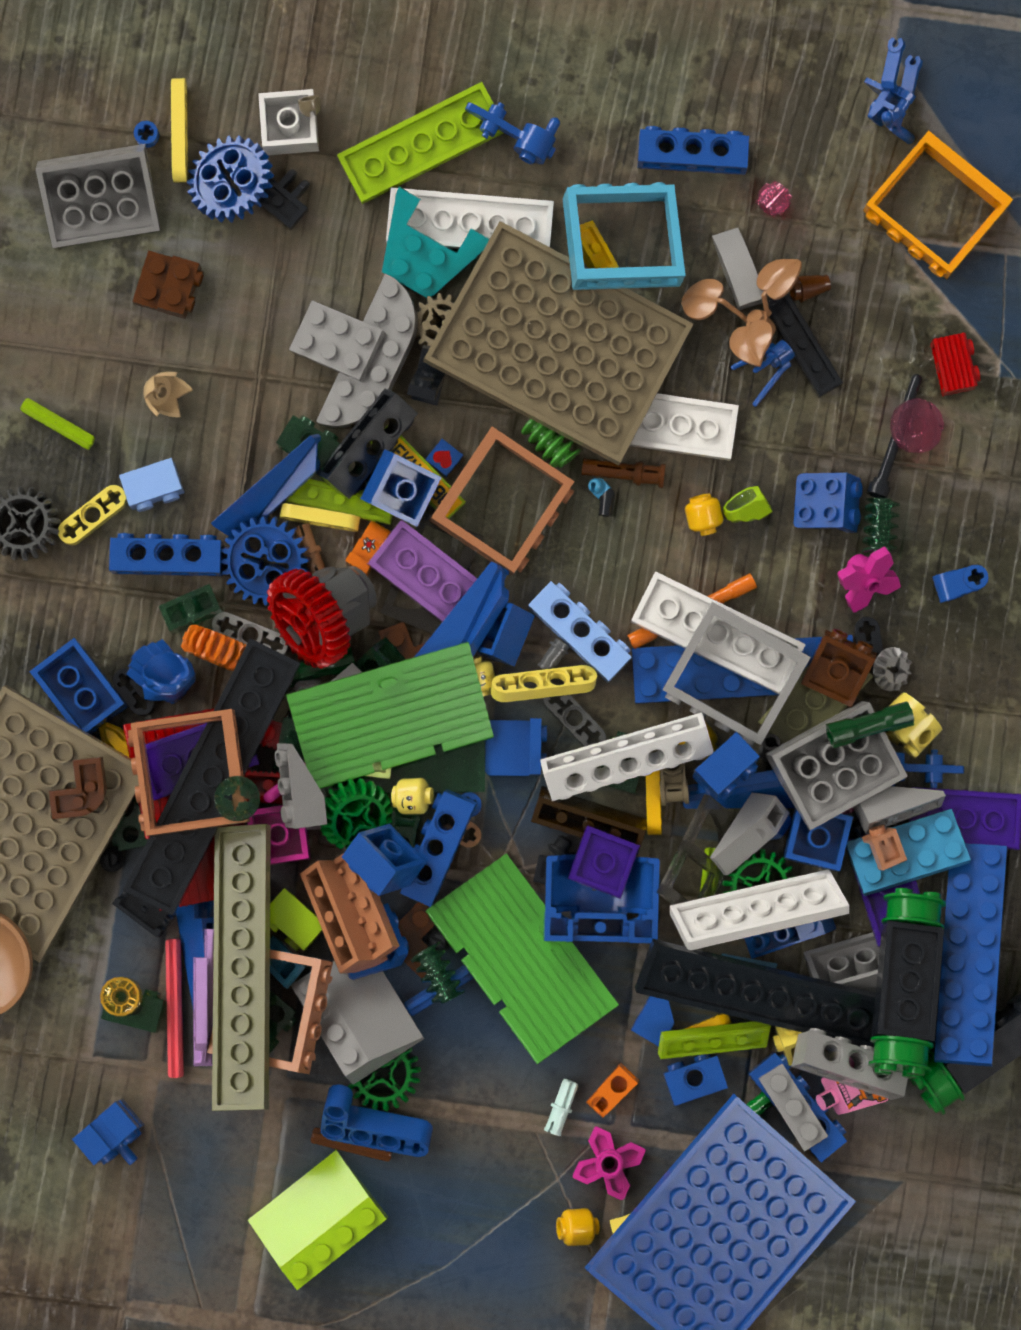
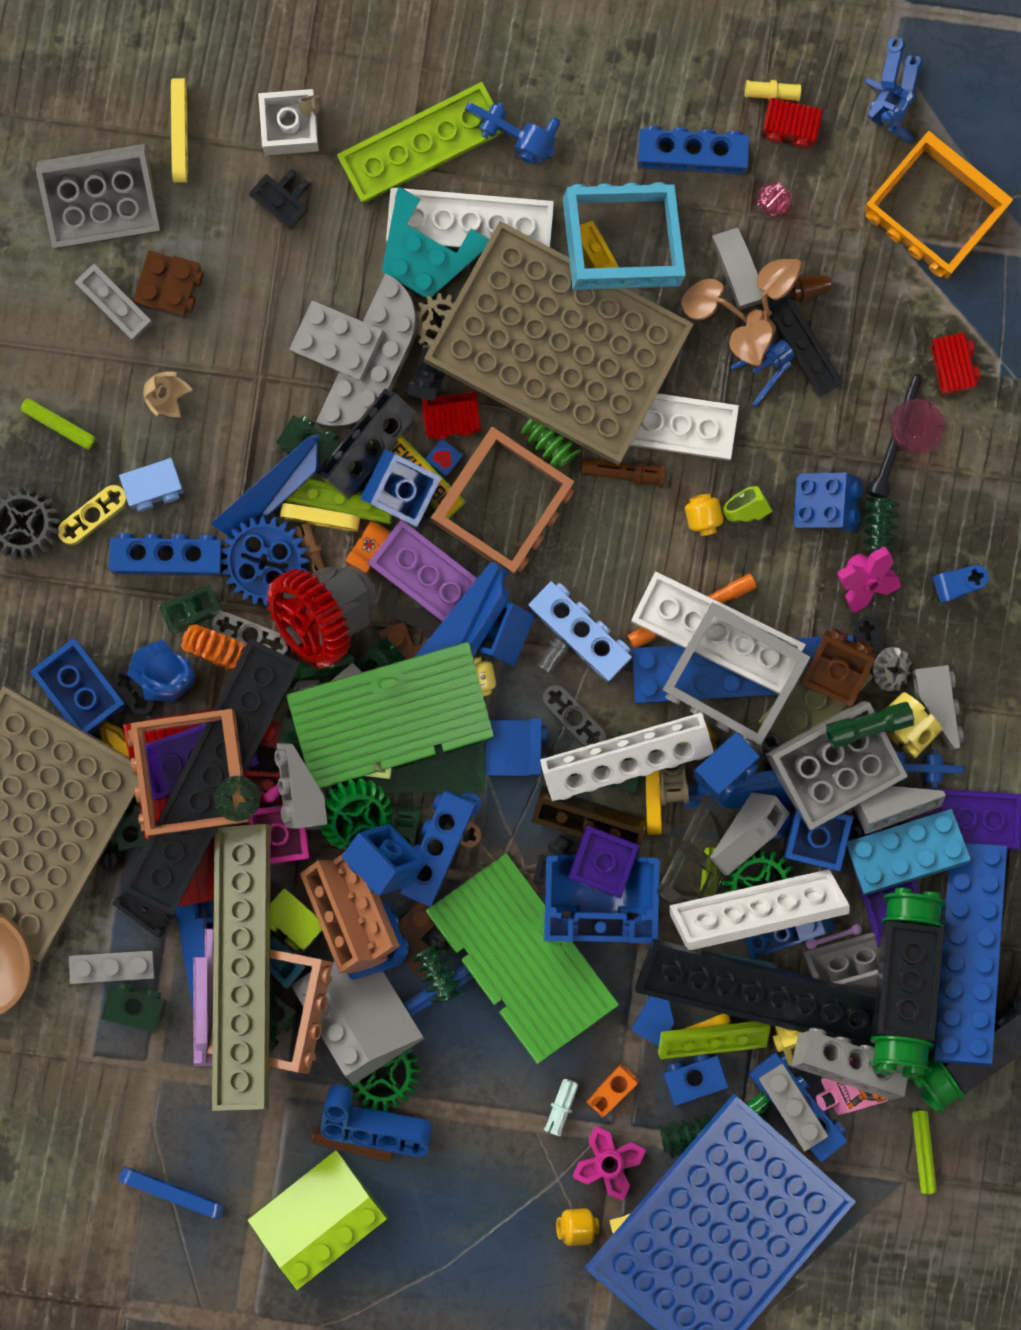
(88, 793): reddish brown plate -> none
(110, 1135): blue brick -> none
(112, 967): none -> light grey plate
(112, 1004): wheel -> none
(113, 302): none -> light grey plate
(140, 128): blue bush -> none
(171, 1192): none -> blue beam
(174, 1008): coral axle -> none
(208, 192): blue gear -> none
(412, 796): light yellow head -> none
(451, 415): none -> red brick
(543, 679): light yellow beam -> none
(605, 495): arm -> none
(681, 1137): none -> clear green piece
(772, 90): none -> light yellow pin
(792, 123): none -> red brick
(812, 943): none -> lavender hinge
(885, 846): nougat bracket -> none
(924, 1152): none -> lime axle
(934, 692): none -> light grey slope

